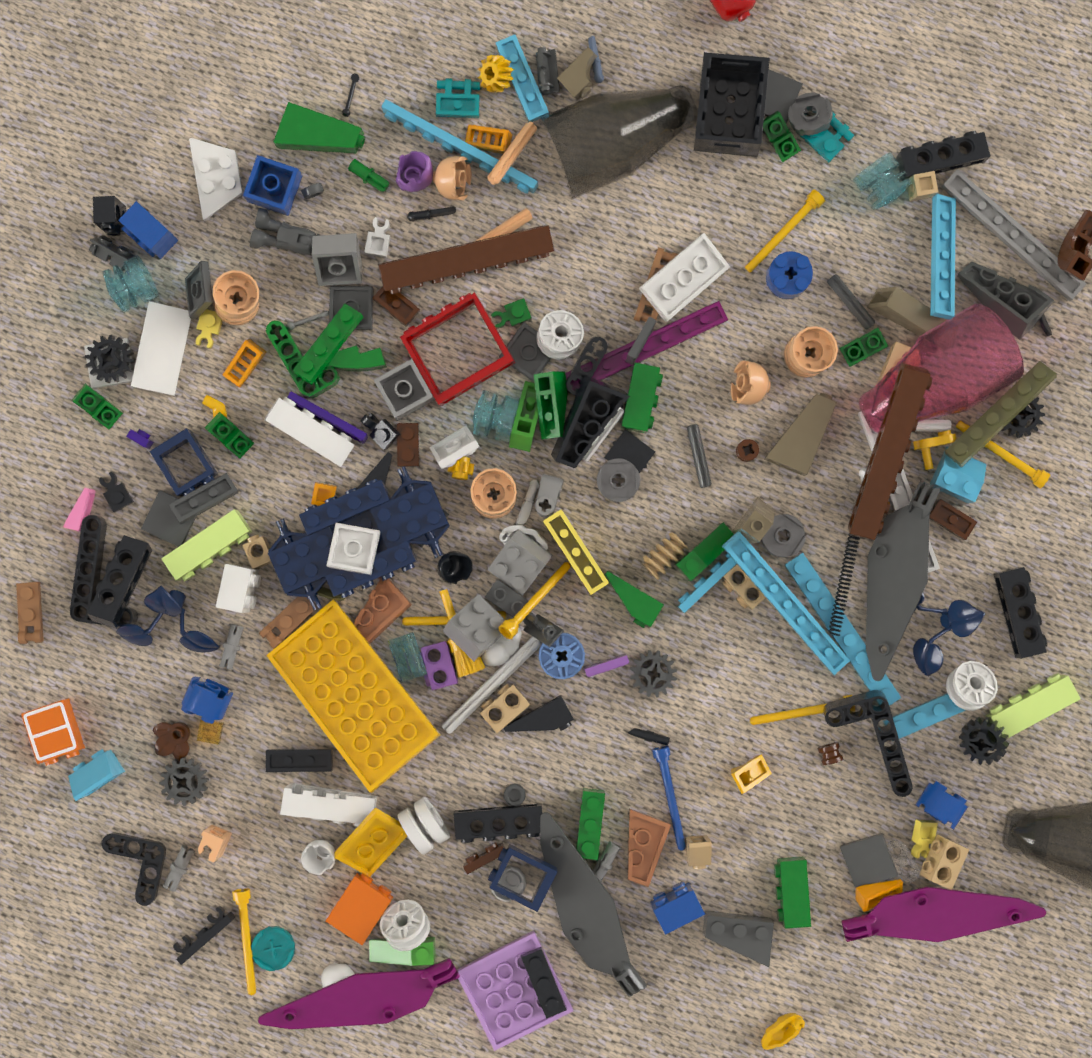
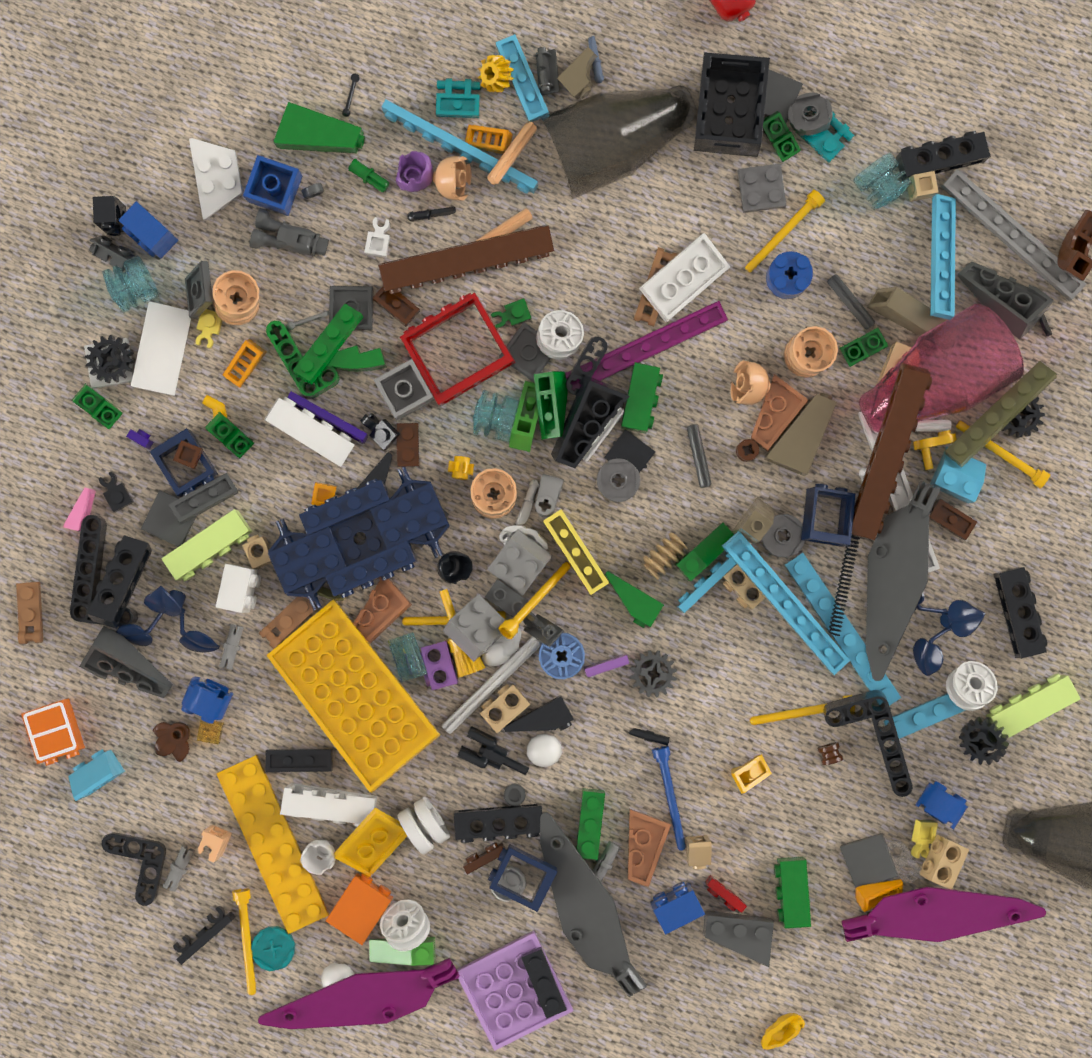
(119, 658): none -> dark grey wedge
(188, 454): none -> reddish brown plate
(190, 786): dark grey gear -> none
(272, 844): none -> yellow plate
(337, 259): light grey brick -> none
(353, 548): white tile -> none
(454, 447): white plate -> none
(489, 753): none -> black plant
(544, 750): none -> white hair
(641, 340): dark grey tile -> none
(732, 901): none -> red plate
(761, 188): none -> flat silver plate
(777, 413): none -> nougat wing
(846, 514): none -> dark blue window

